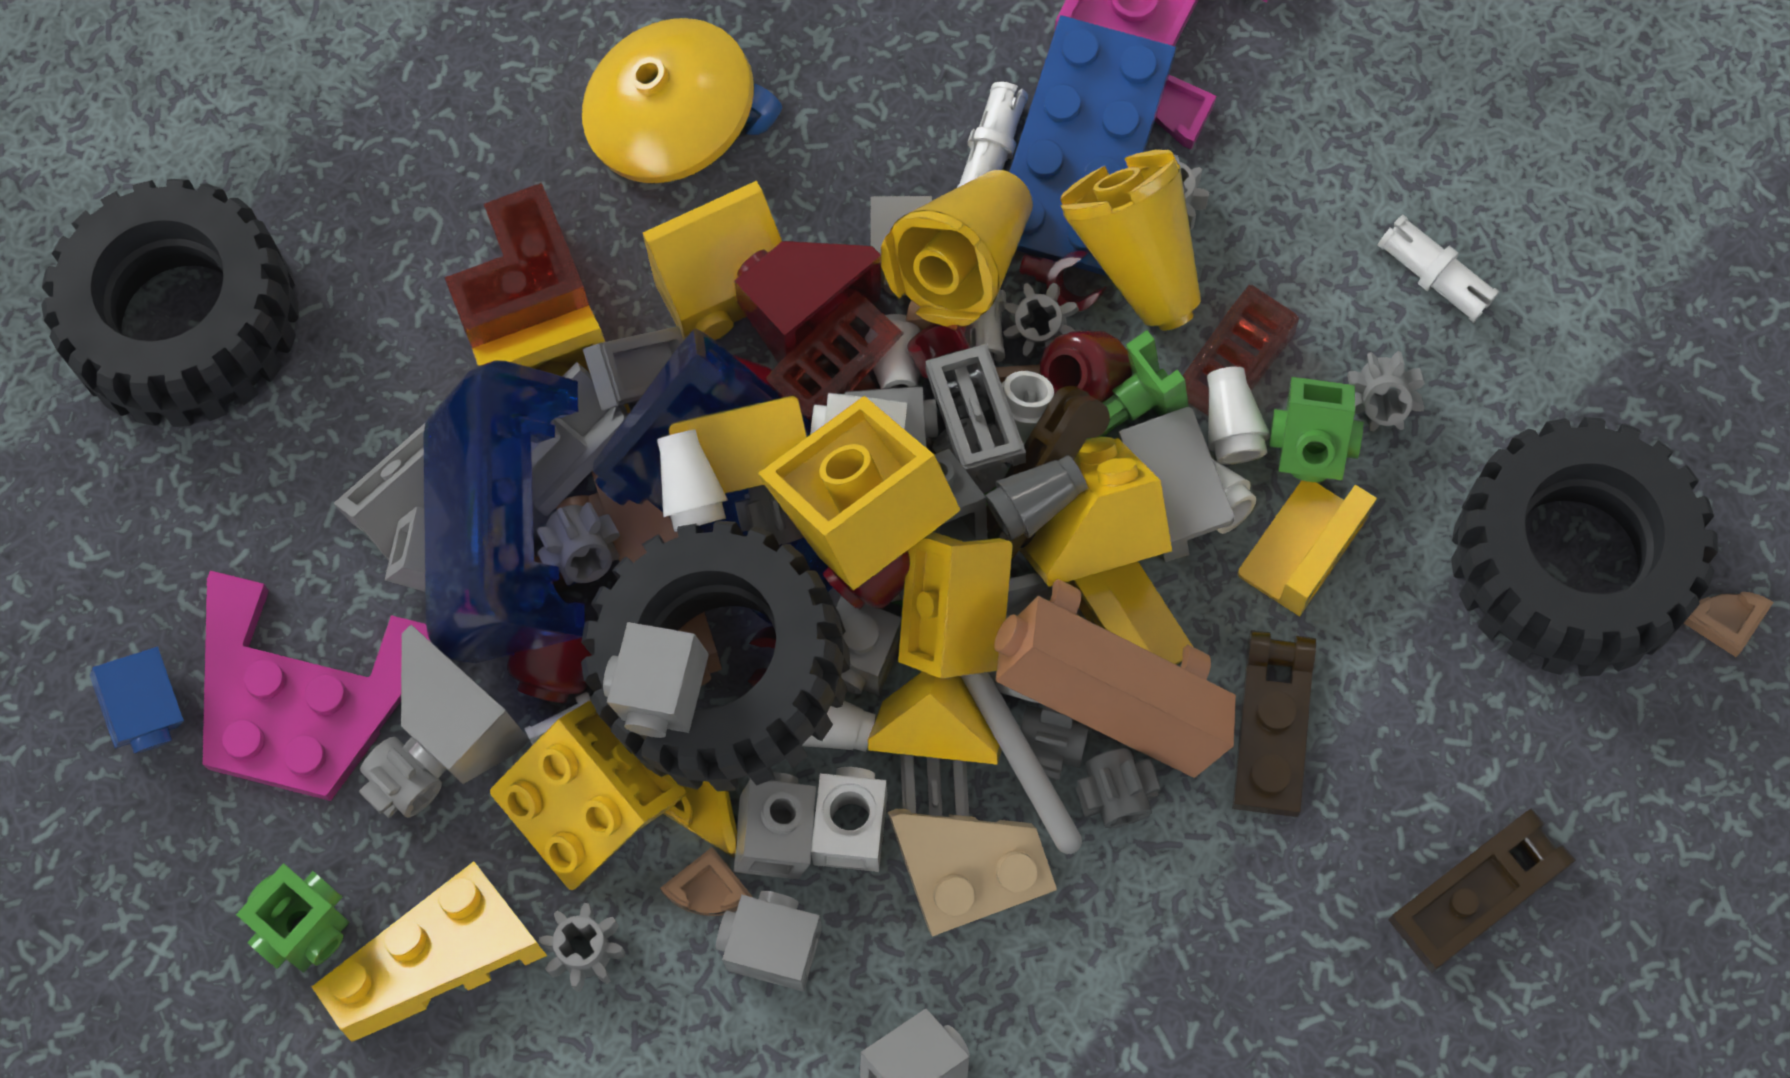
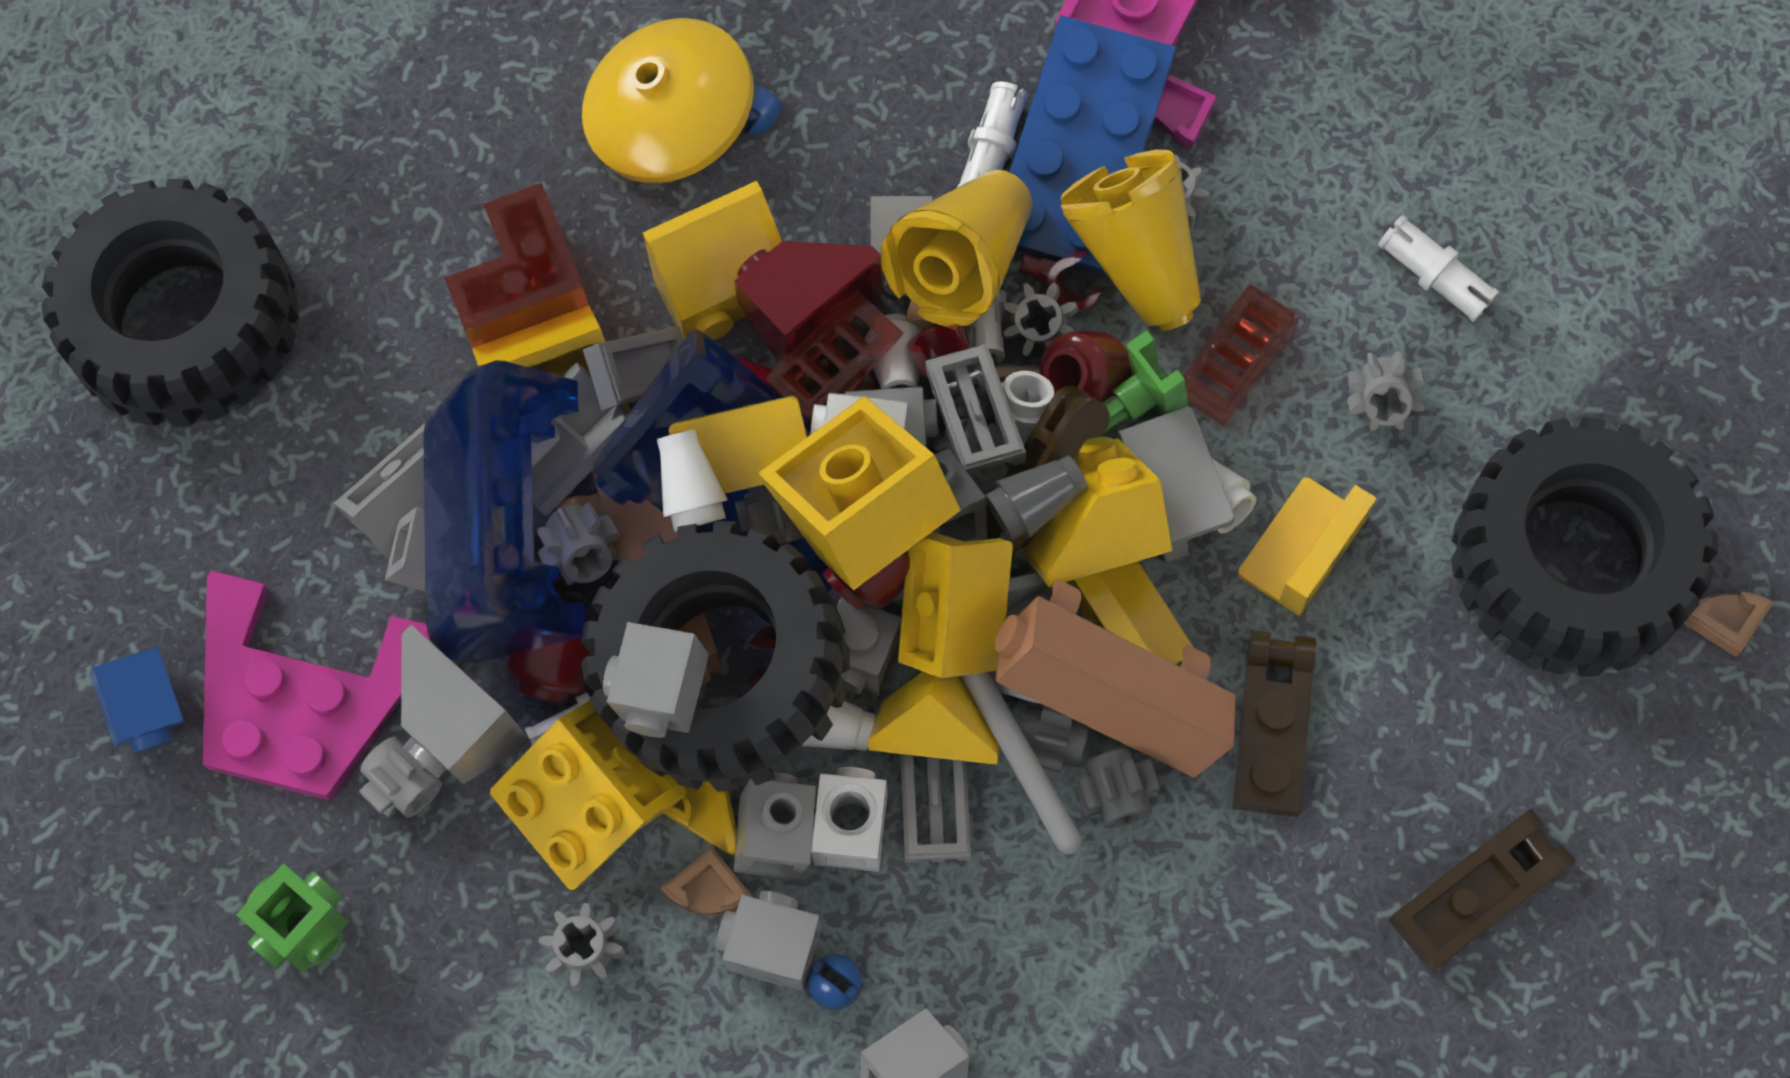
(434, 947): yellow wing -> none
(825, 991): none -> blue hinge
(970, 866): tan wing -> none
(1234, 419): white cone -> none
(1316, 430): bright green brick -> none

